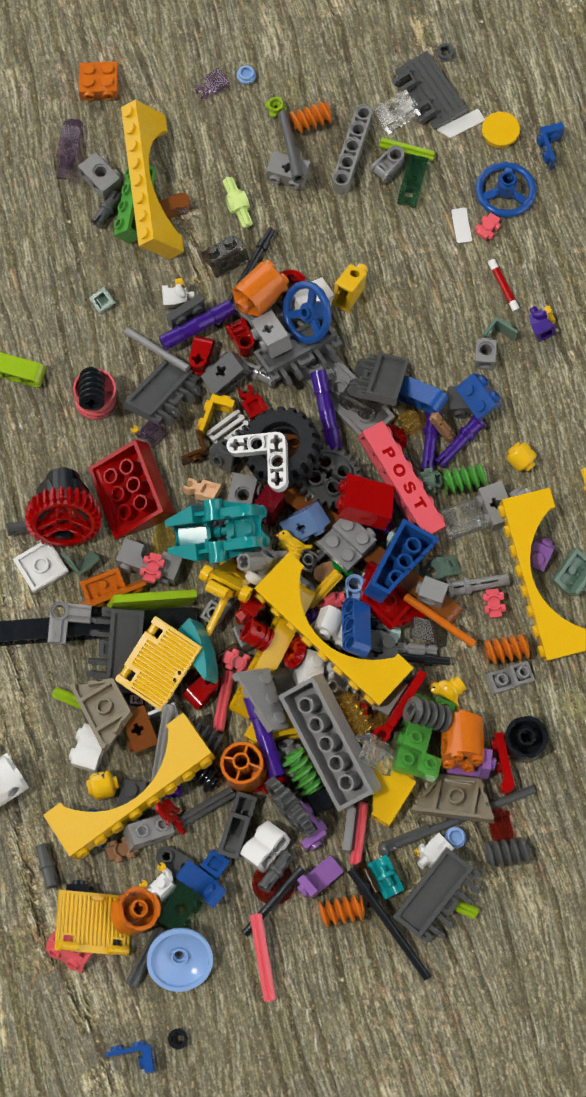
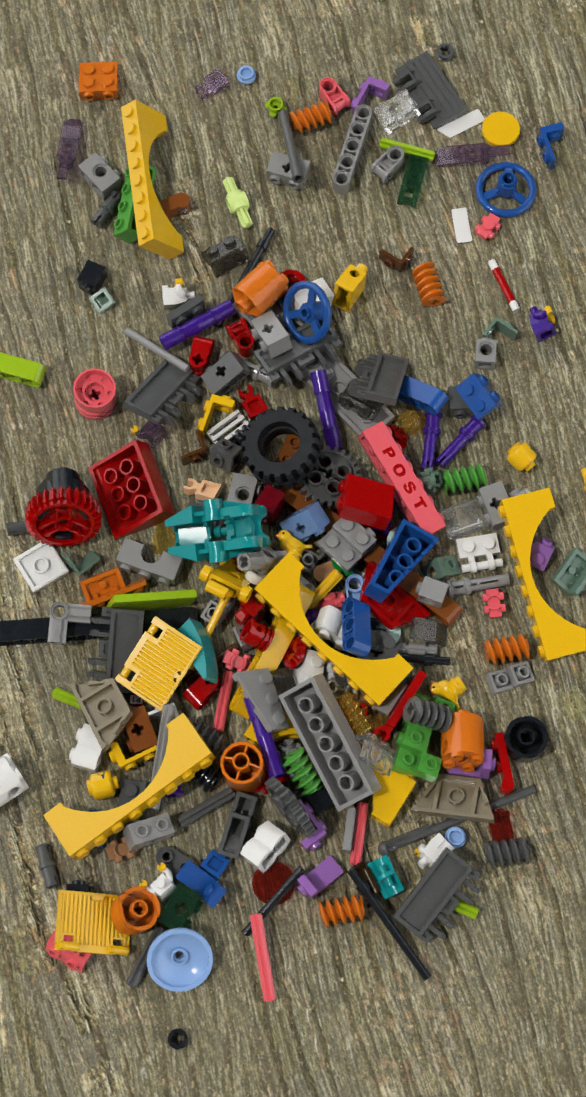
(91, 389): black piece -> none
(92, 277): none -> black brick
(117, 757): none -> yellow bracket
(145, 1061): blue bracket -> none
(152, 571): coral piece -> none
(165, 810): red piece -> none
(267, 447): white beam -> none
(275, 871): dark grey pin -> none
(335, 97): none -> coral piece
(372, 86): none -> medium lavender bracket
(392, 262): none -> reddish brown bracket
(427, 284): none -> orange piece
(439, 620): orange bar -> none
(442, 427): medium nougat axle -> none
(459, 153): none -> piece
(478, 547): none -> white plate

